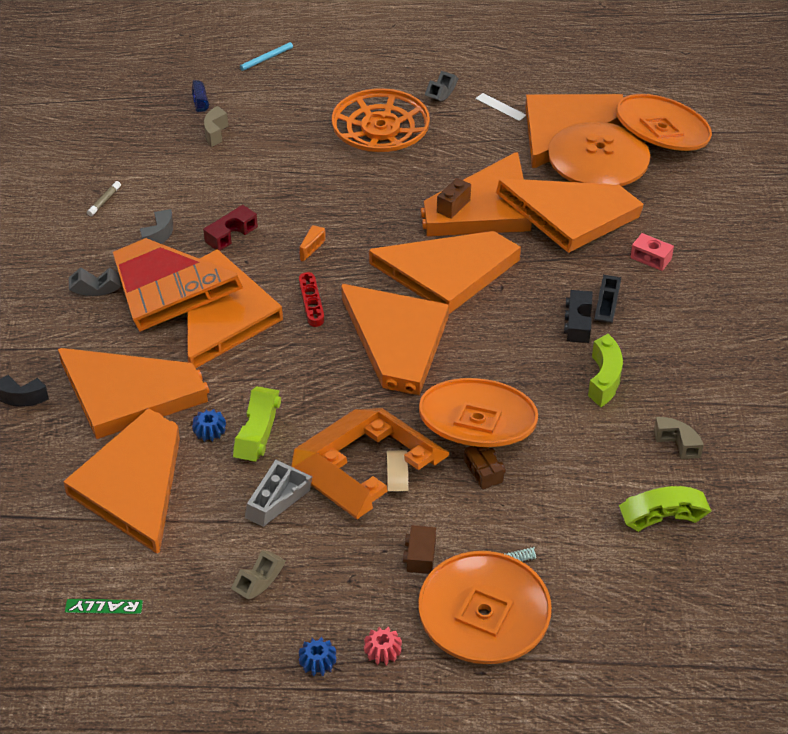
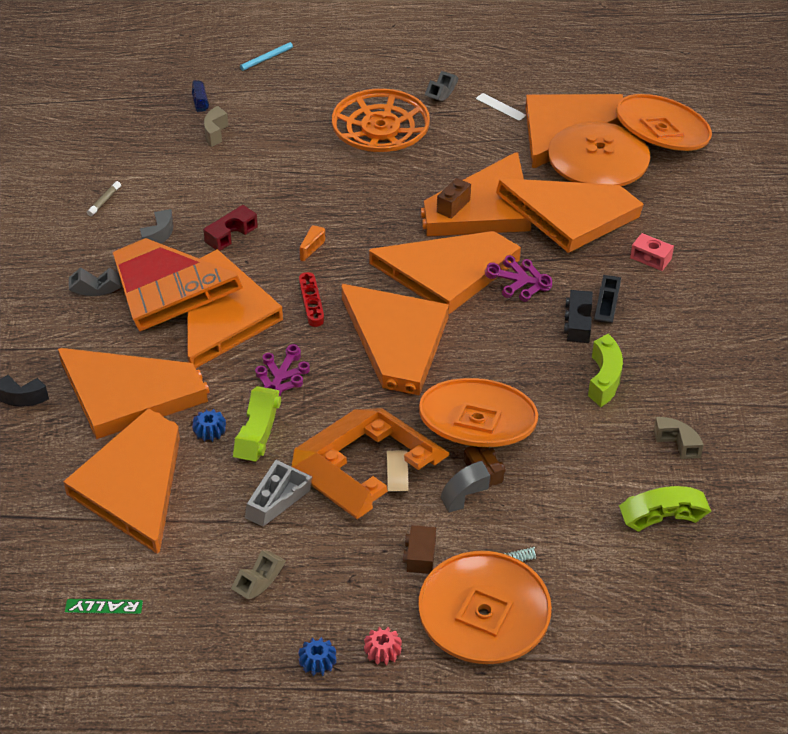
(293, 354): none -> magenta plant
(467, 481): none -> dark grey brick
(520, 277): none -> magenta plant

